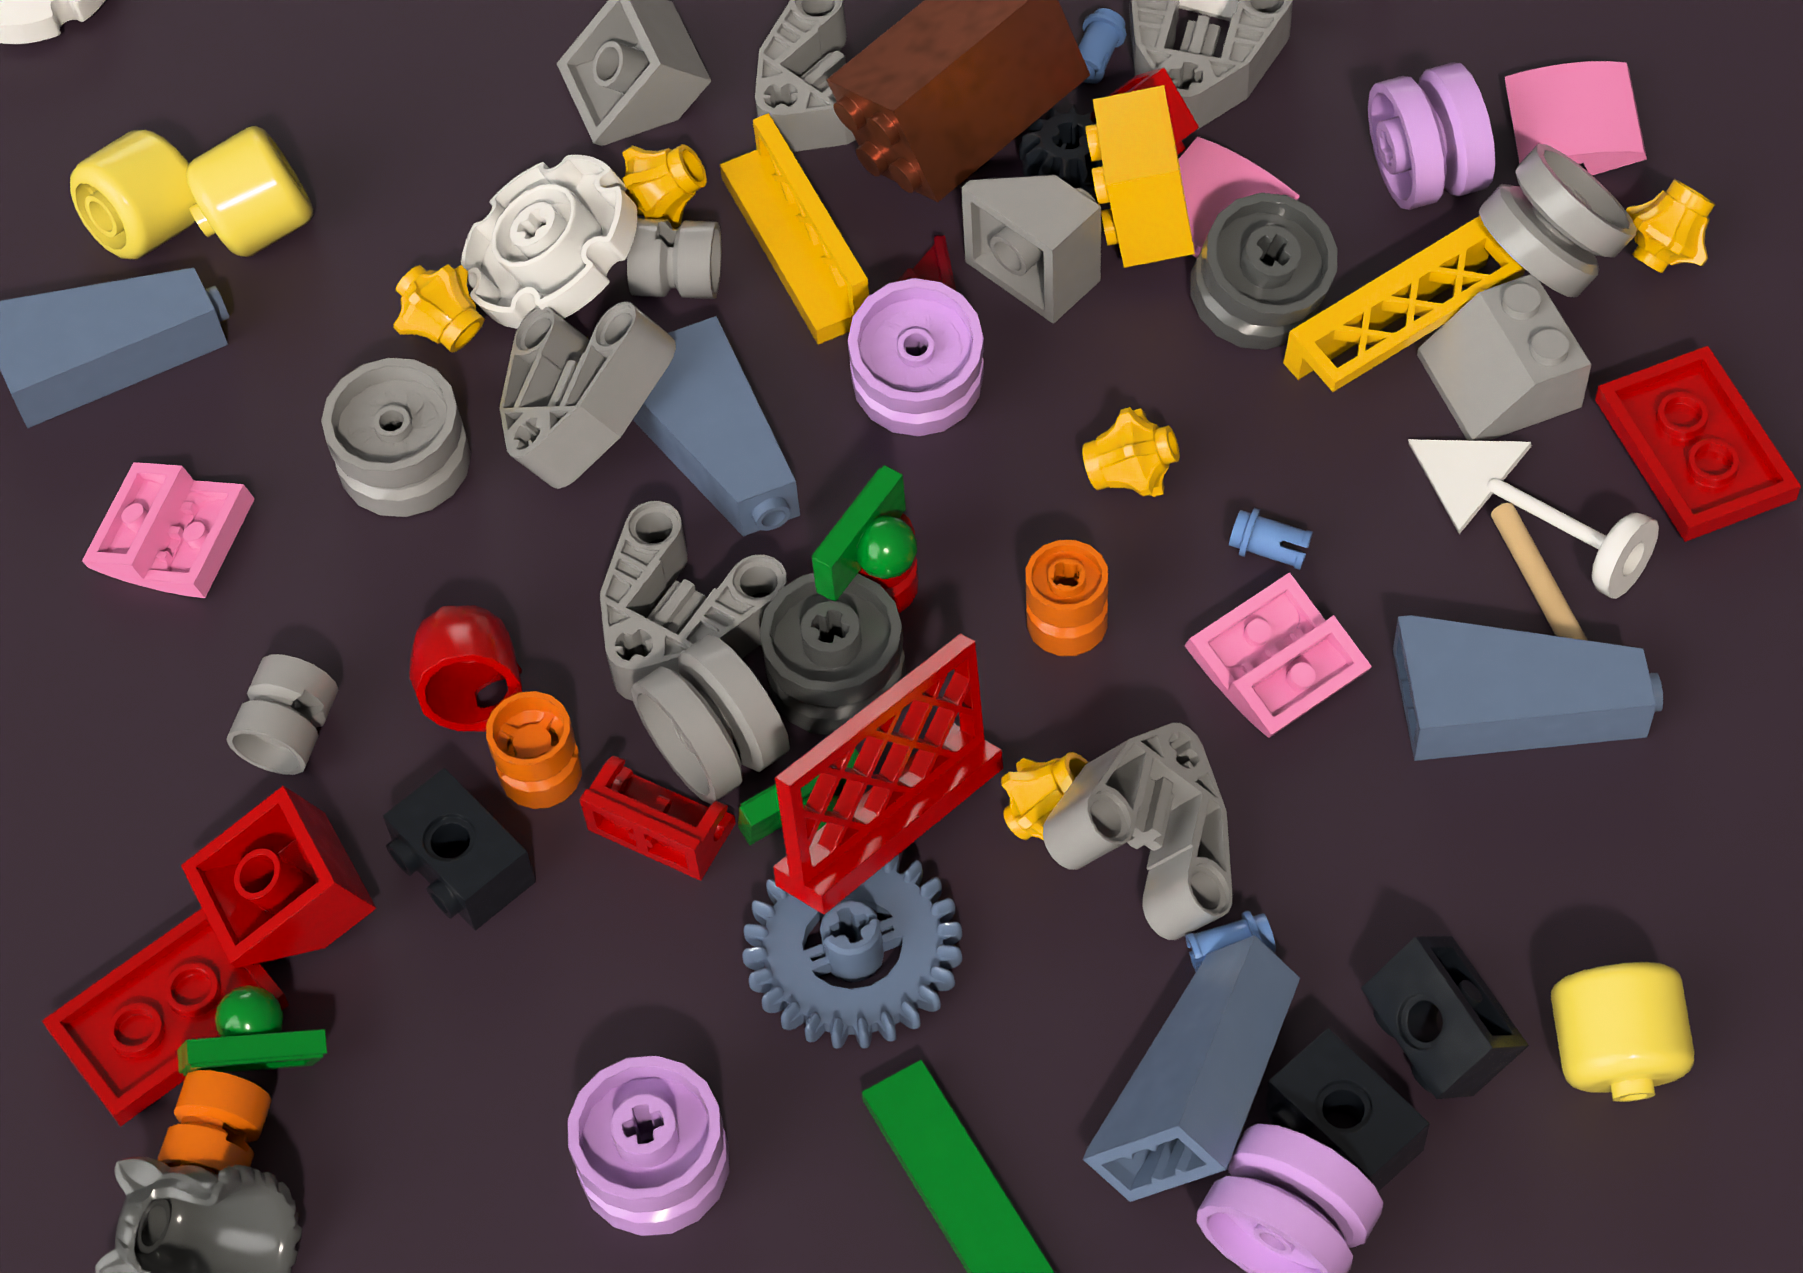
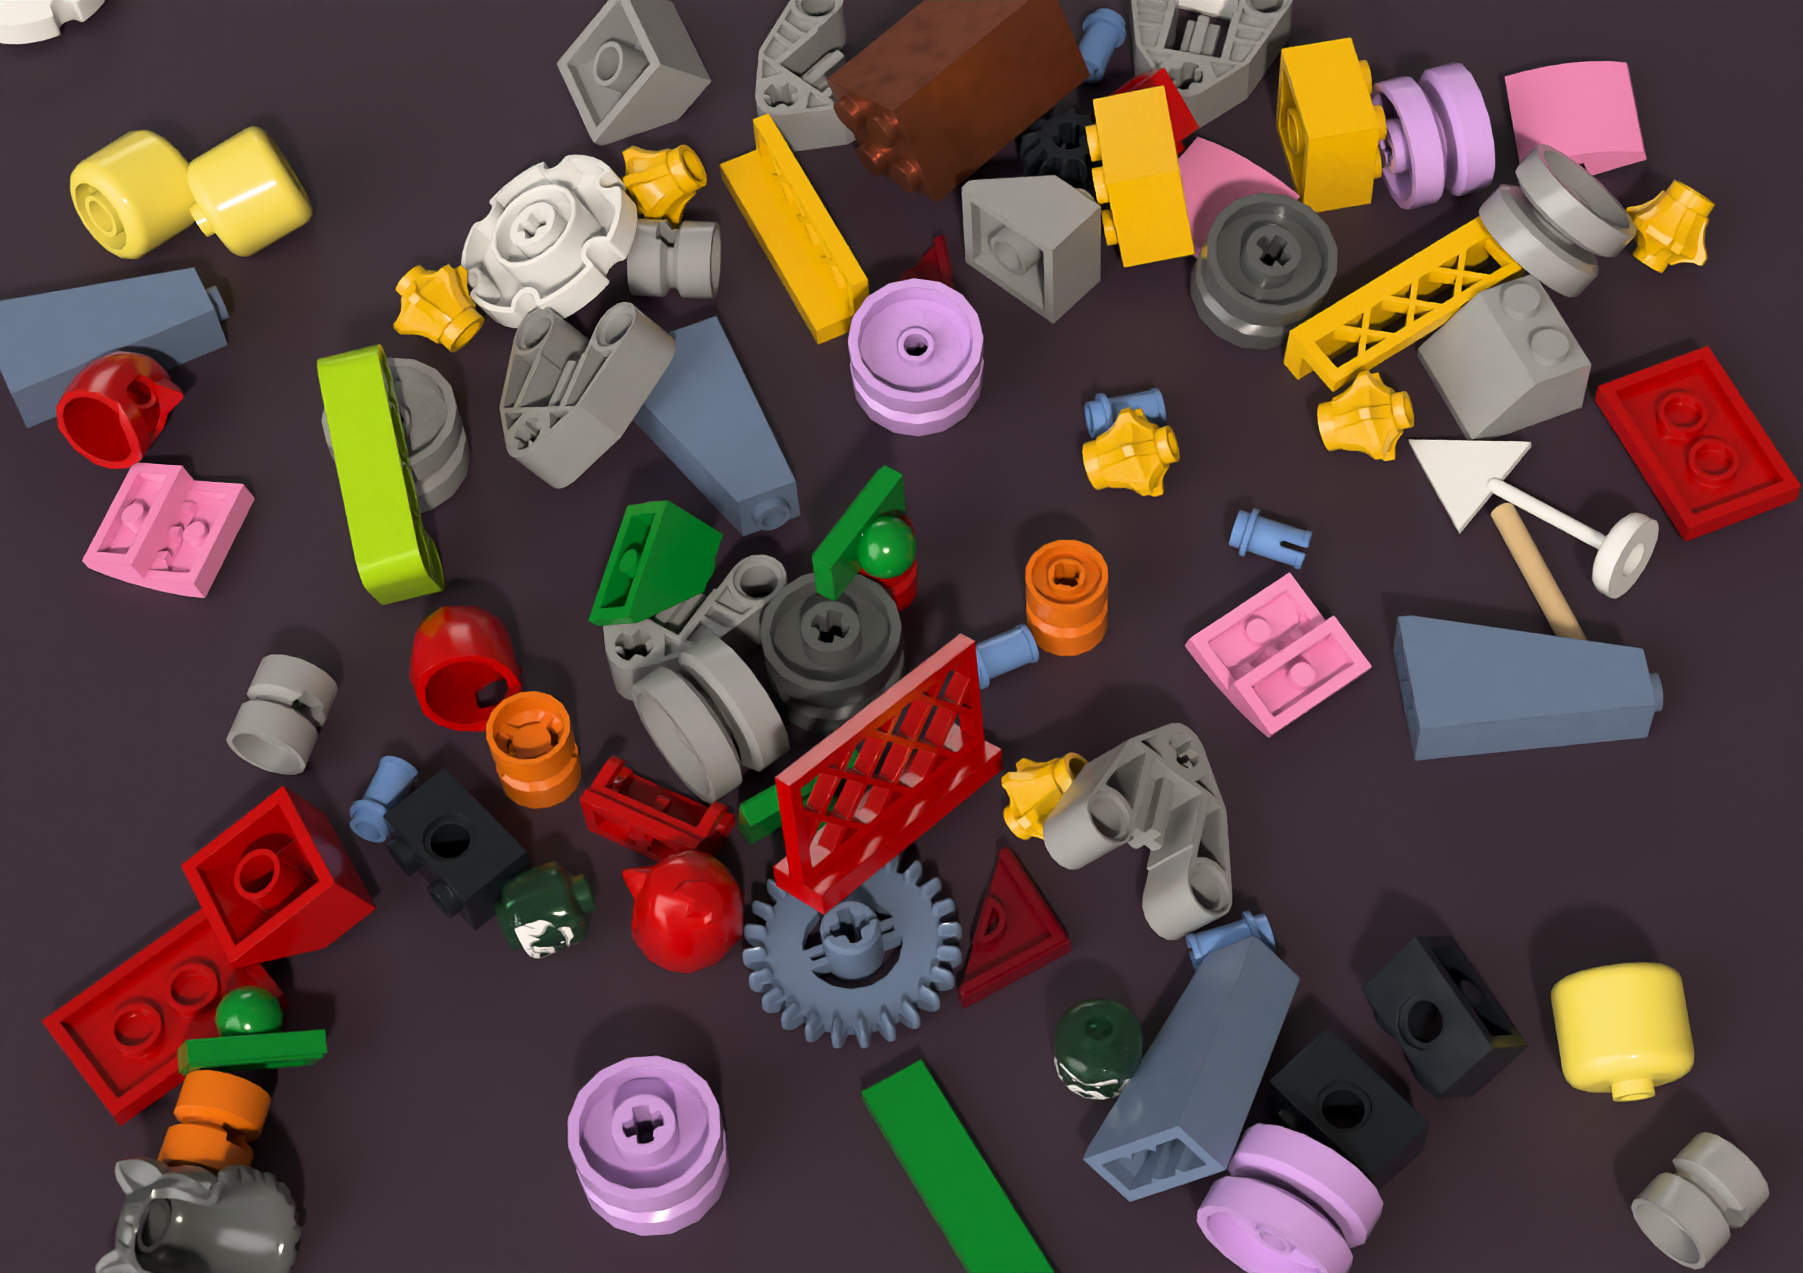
(117, 408): none -> red piece
(376, 477): none -> lime beam
(385, 791): none -> medium blue pin
(545, 909): none -> clear green head
(655, 563): none -> green slope
(685, 911): none -> red piece
(1005, 653): none -> medium blue pin
(1012, 934): none -> dark red tile
(1098, 1047): none -> clear green head
(1103, 411): none -> medium blue pin
(1329, 124): none -> yellow brick
(1366, 418): none -> yellow rock
(1694, 1208): none -> light grey wheel

